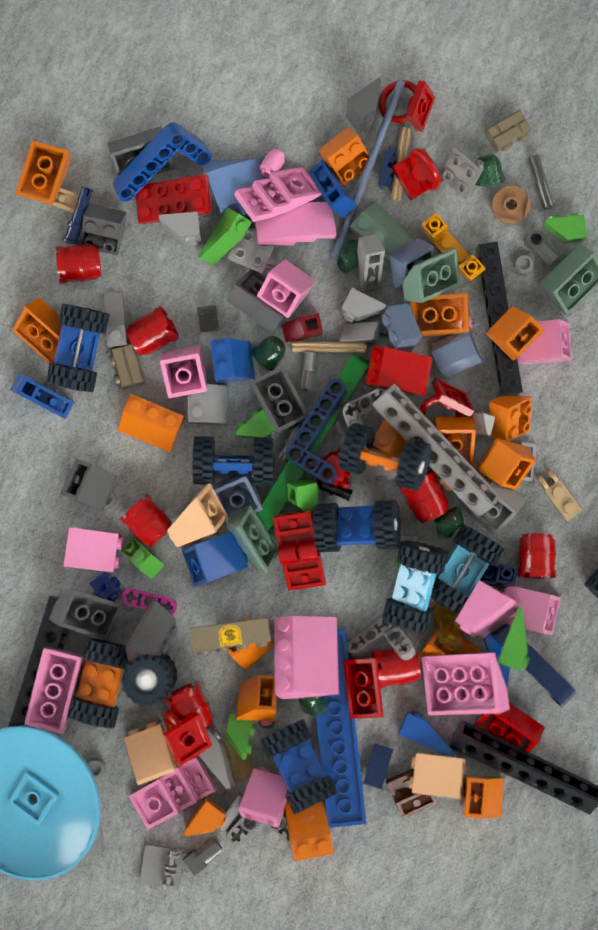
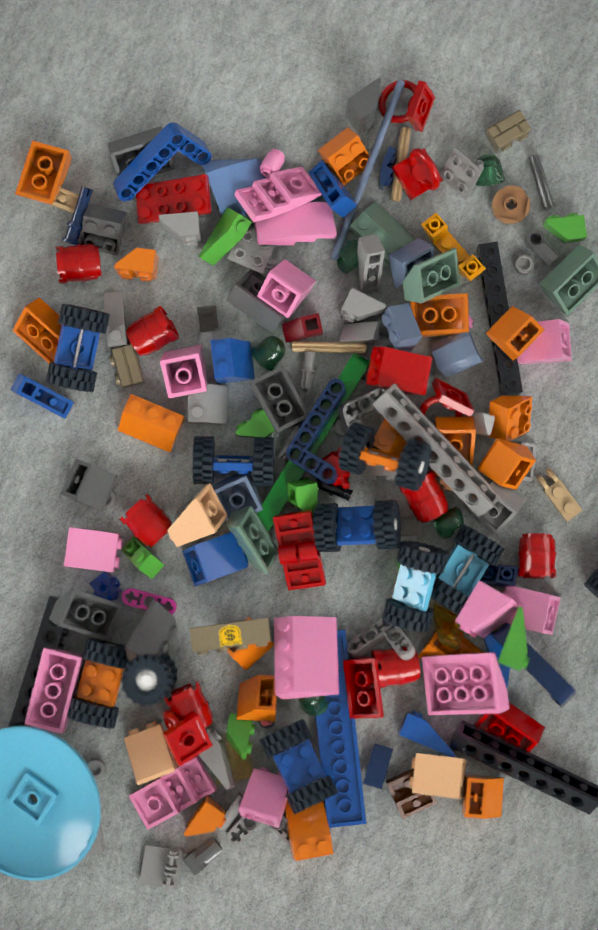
(140, 264): none -> orange slope

